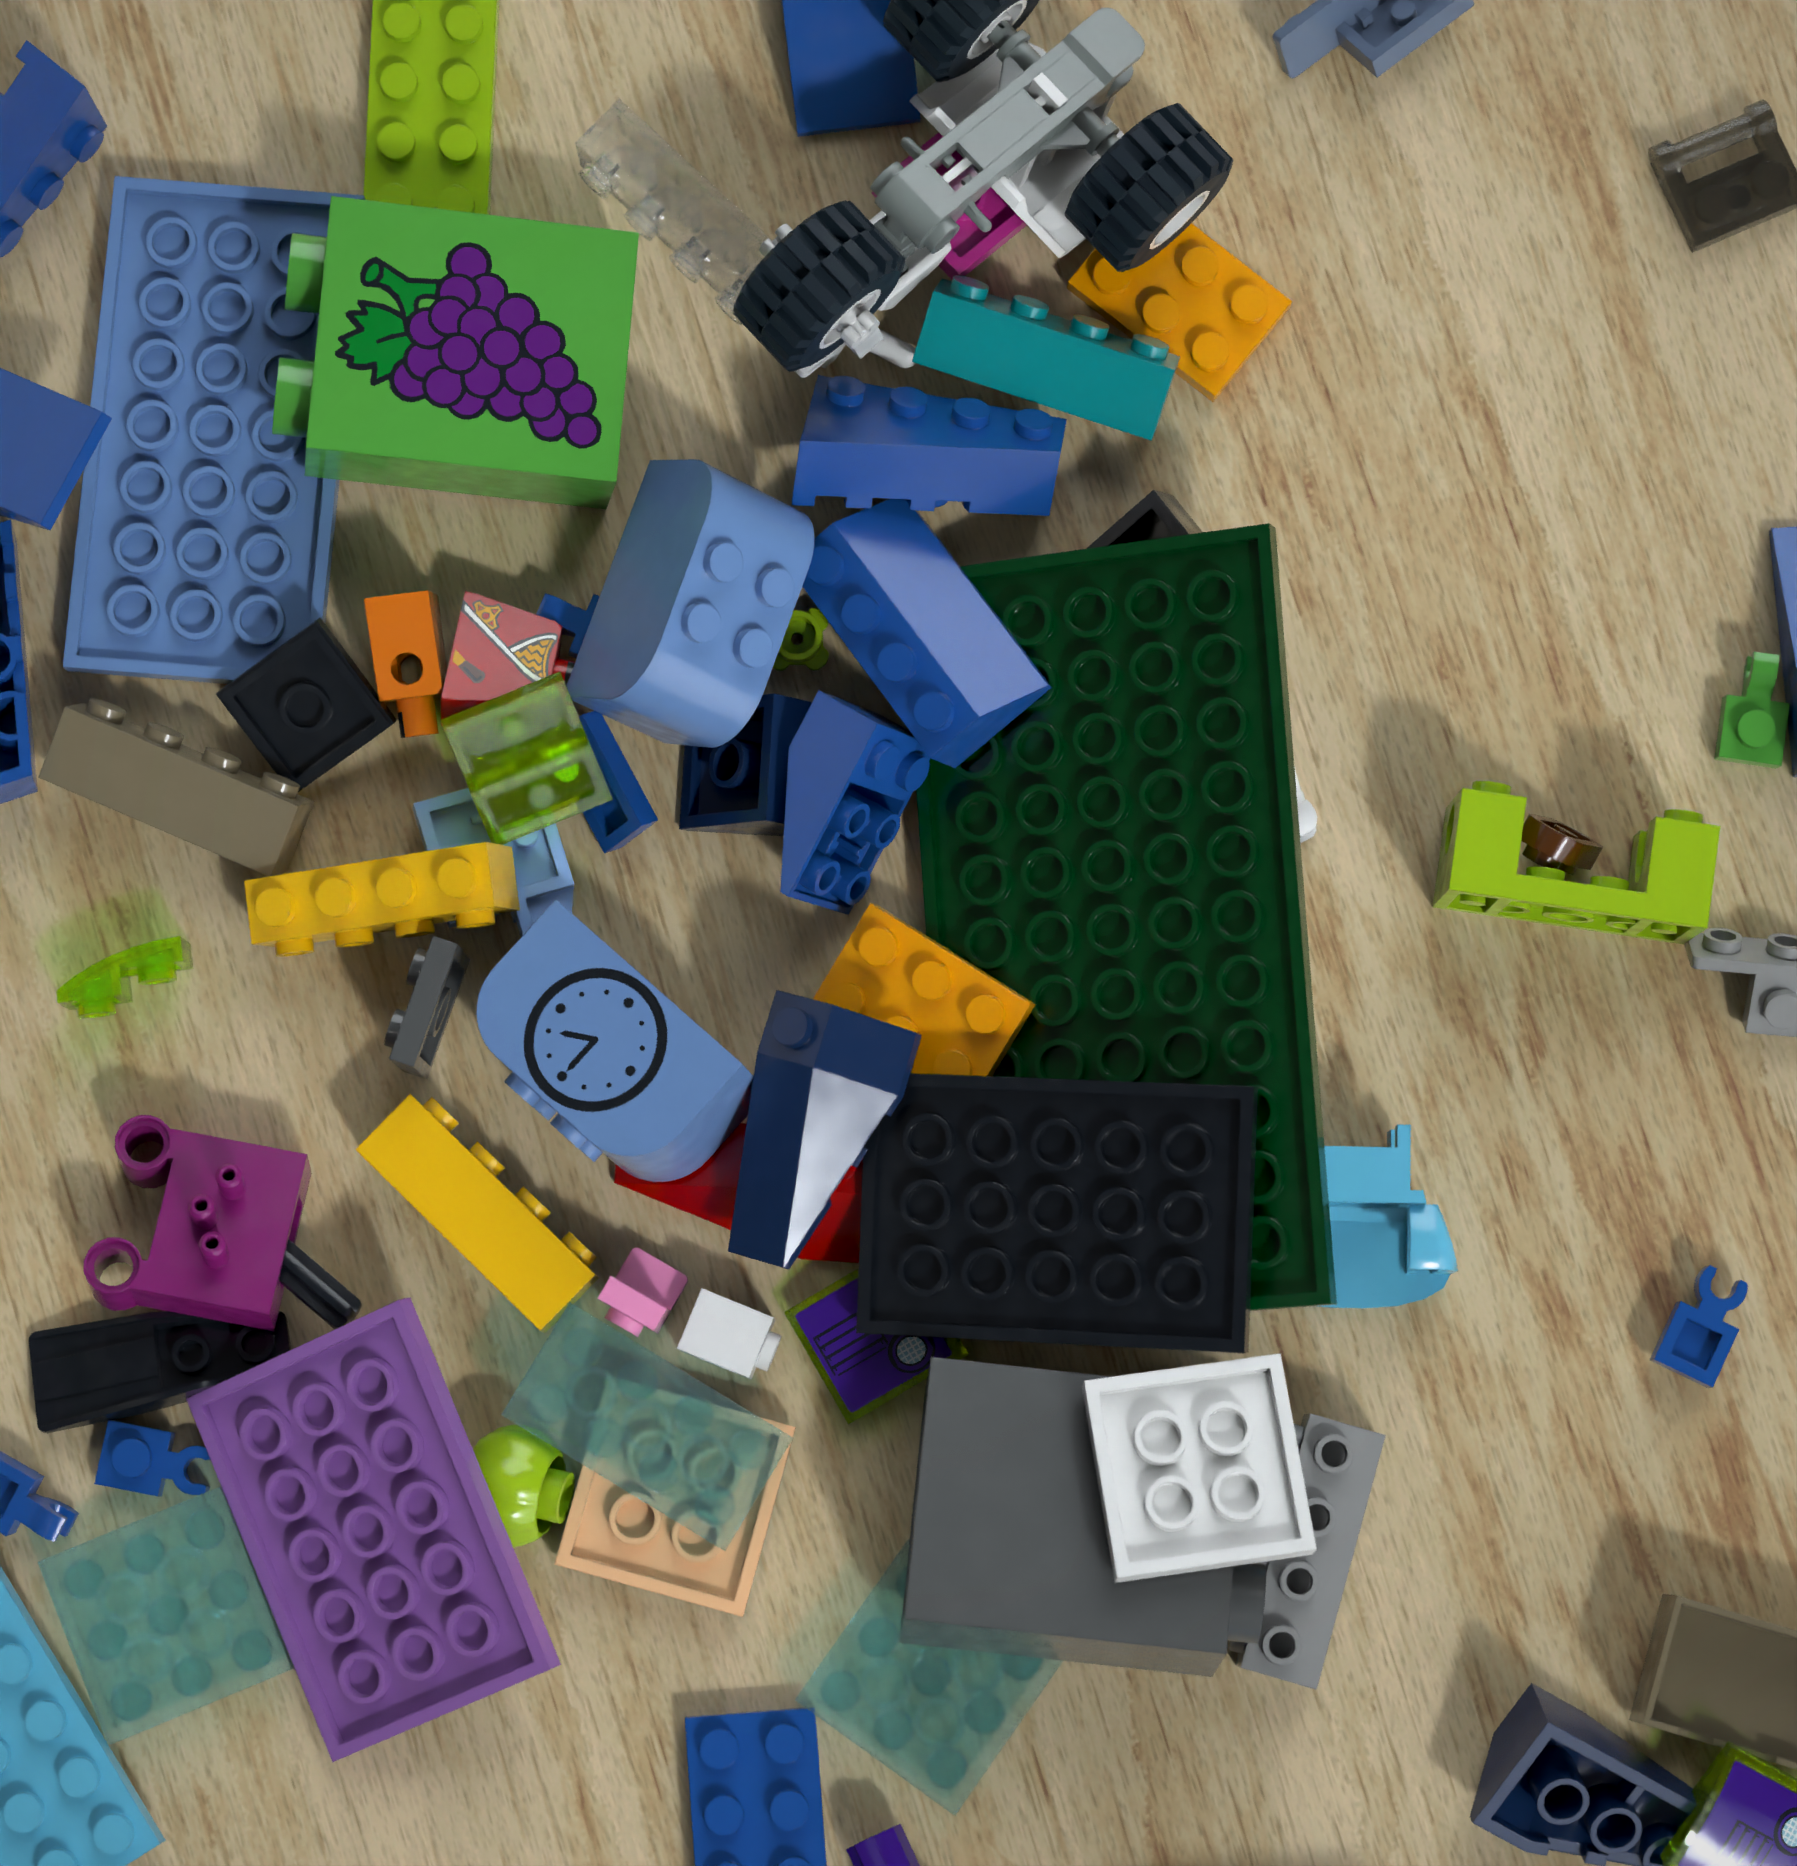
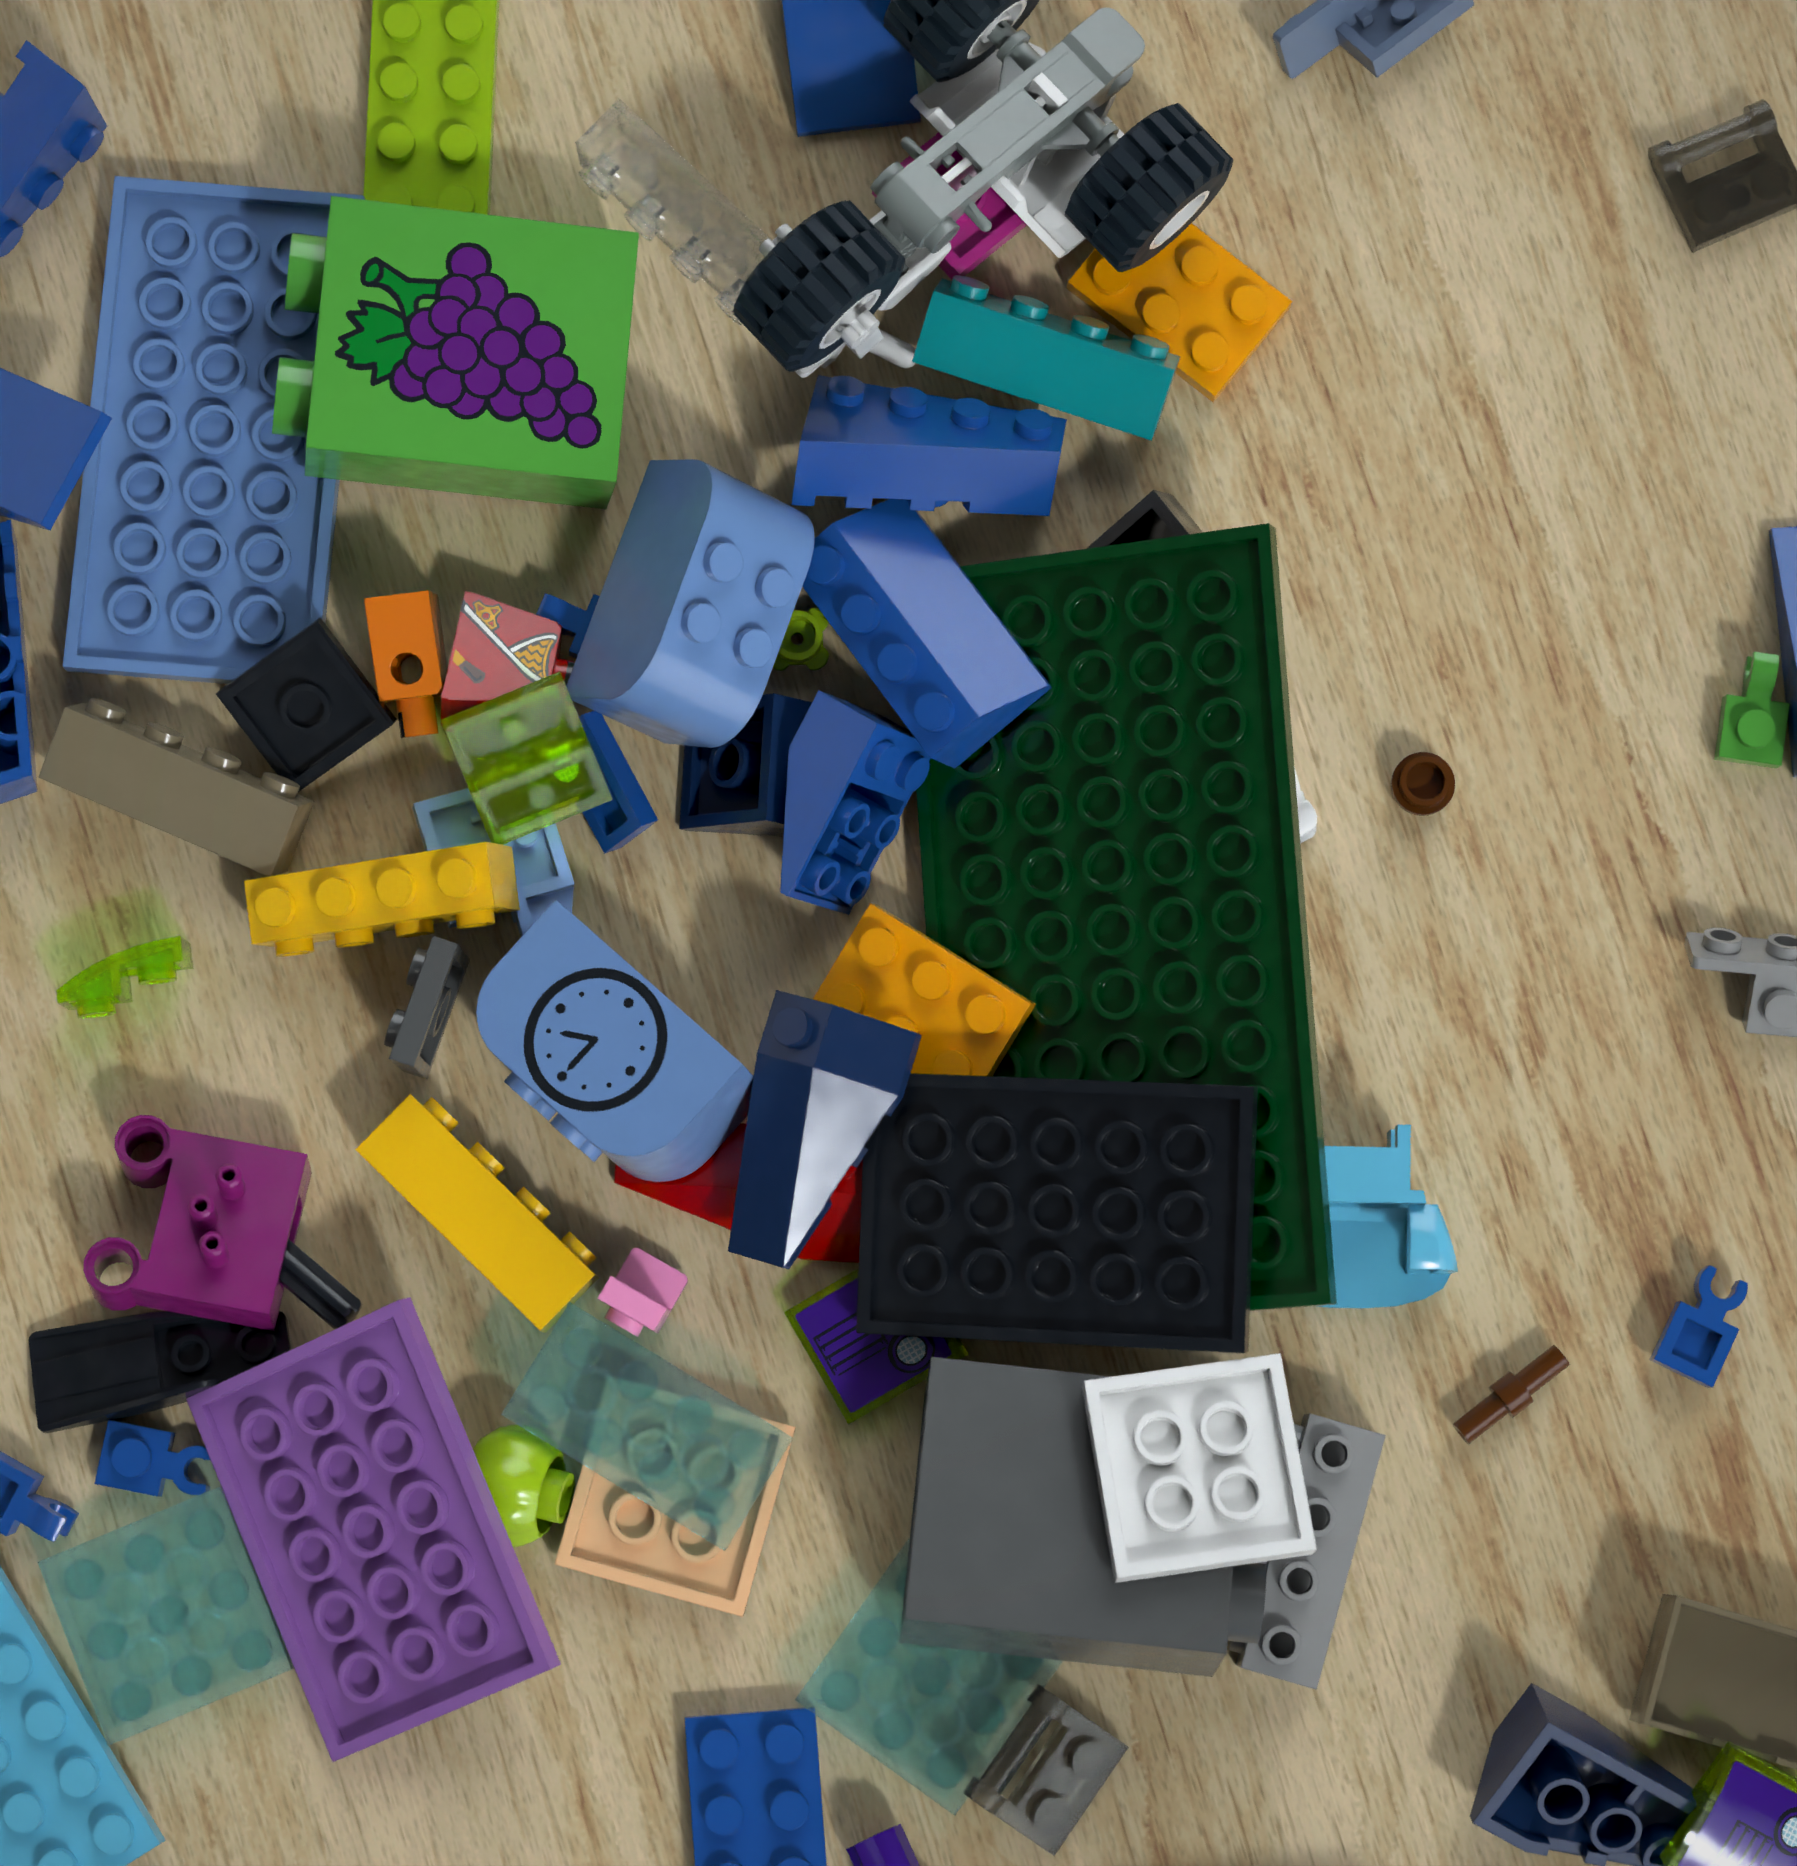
(729, 1335): white brick -> none
(1058, 1780): none -> clear smoke plate
(1422, 784): none -> reddish brown plate
(1511, 1394): none -> reddish brown bar
(1558, 845): reddish brown plate -> none
(1661, 901): lime plate -> none

